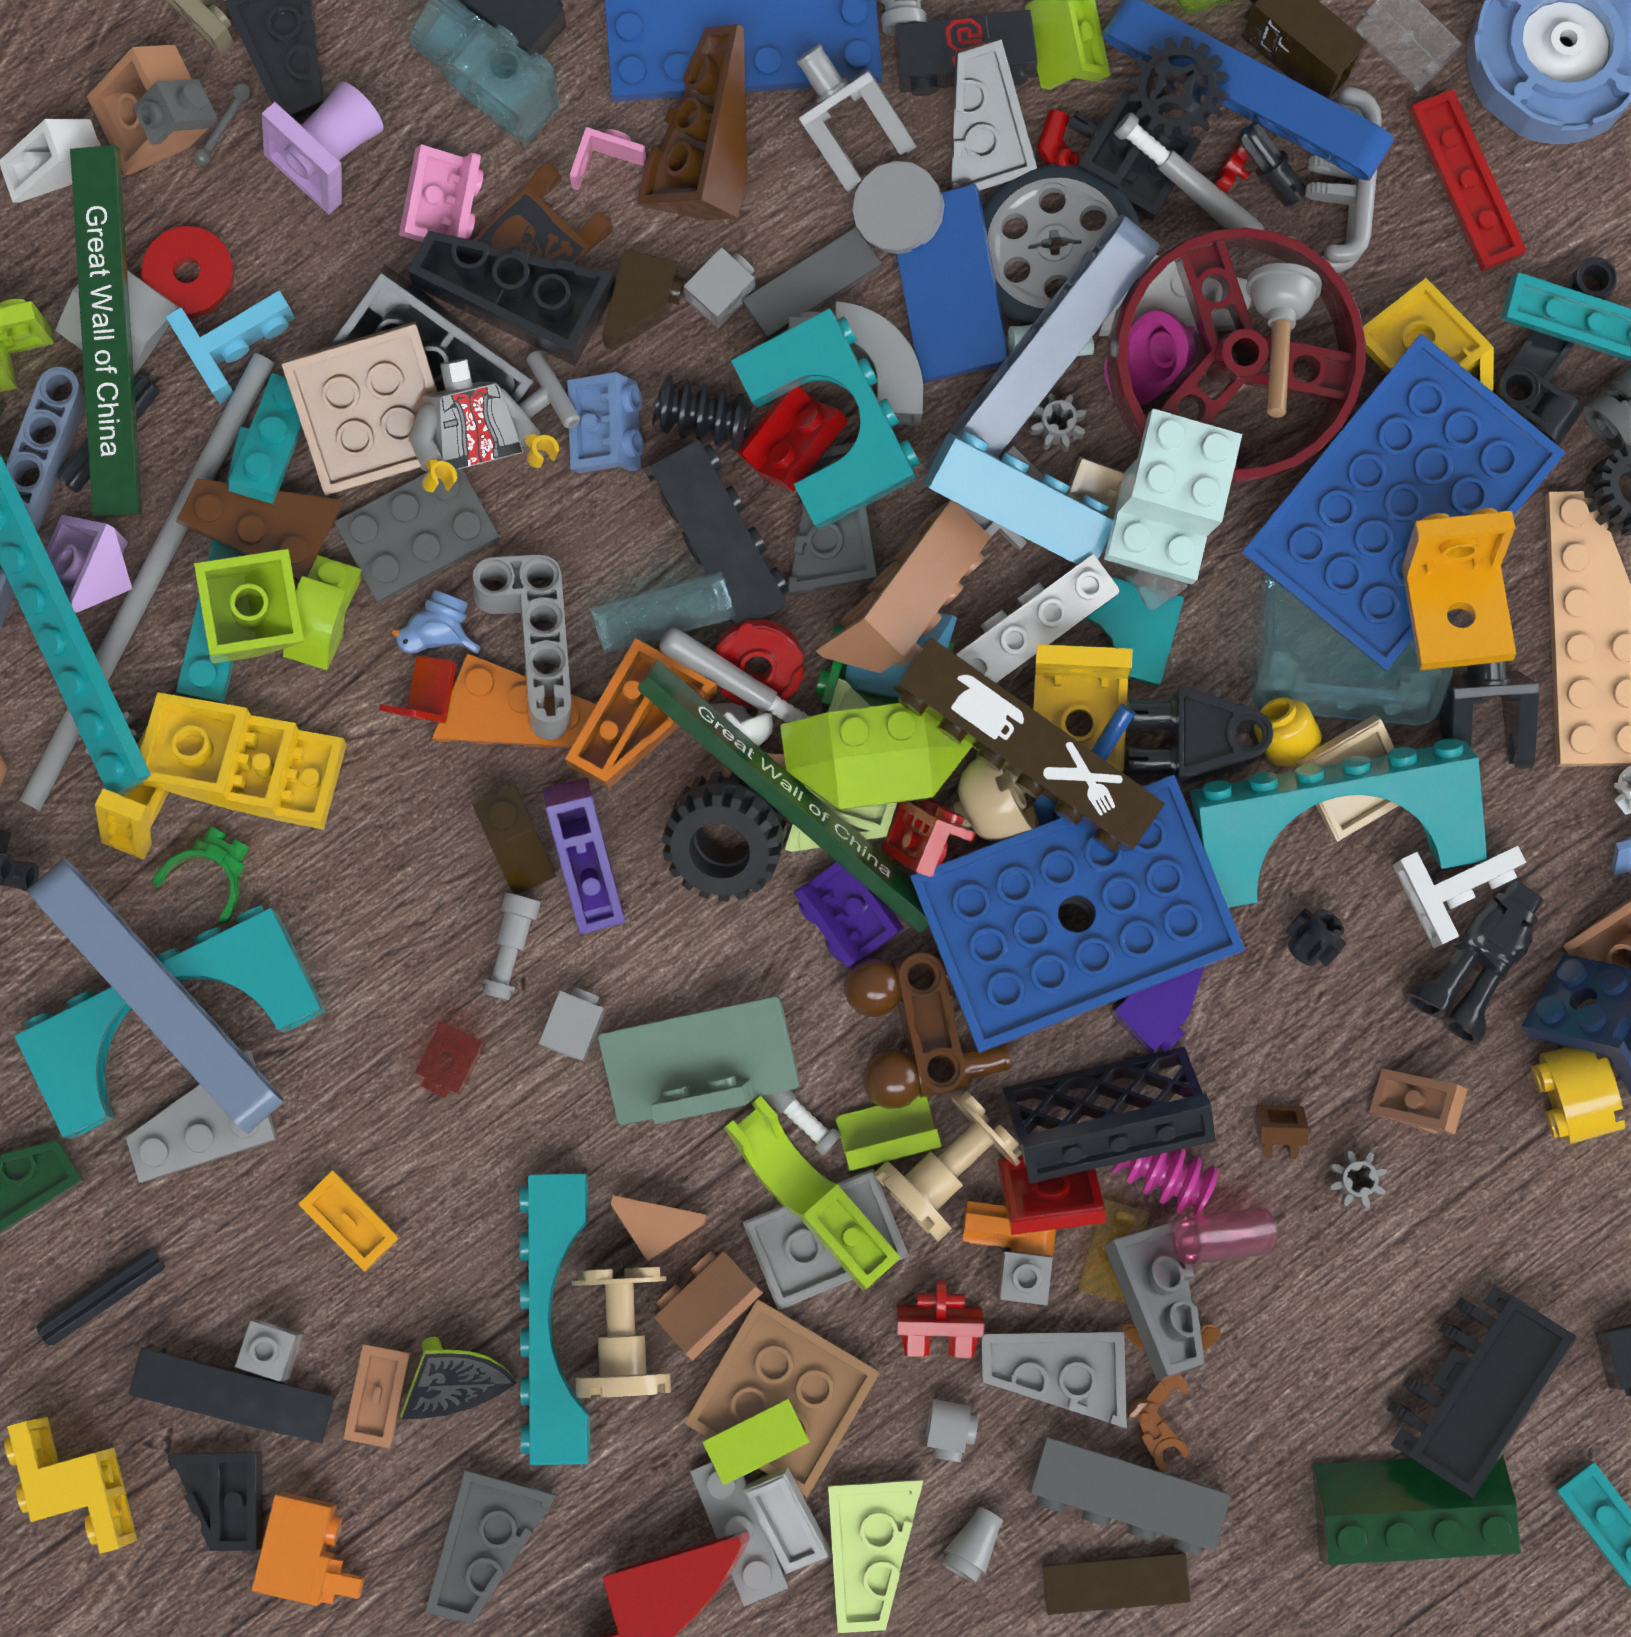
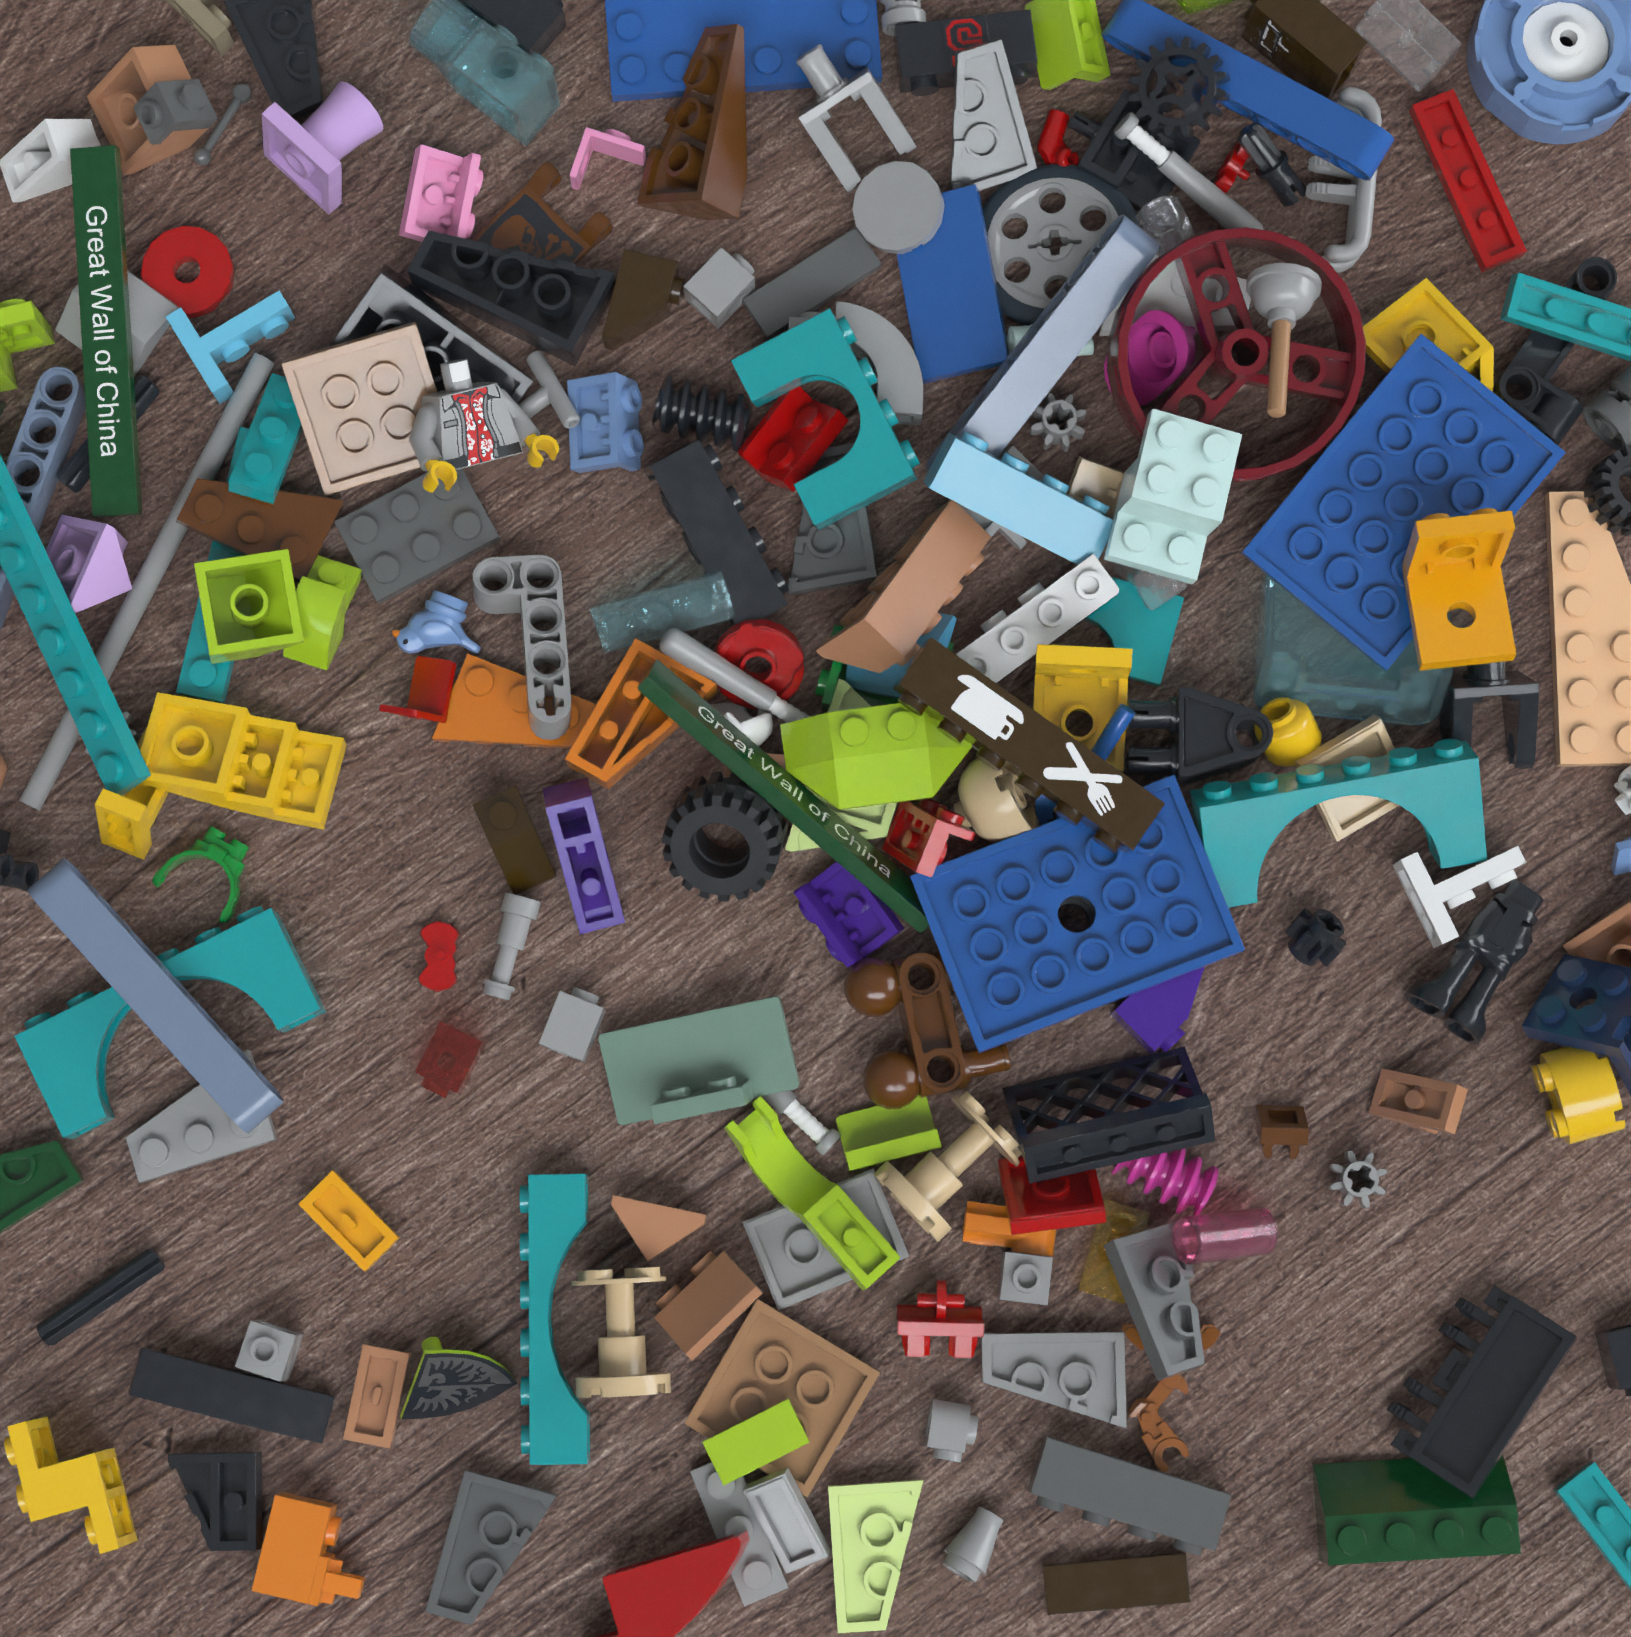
(440, 966): none -> red piece
(1165, 222): none -> clear rock

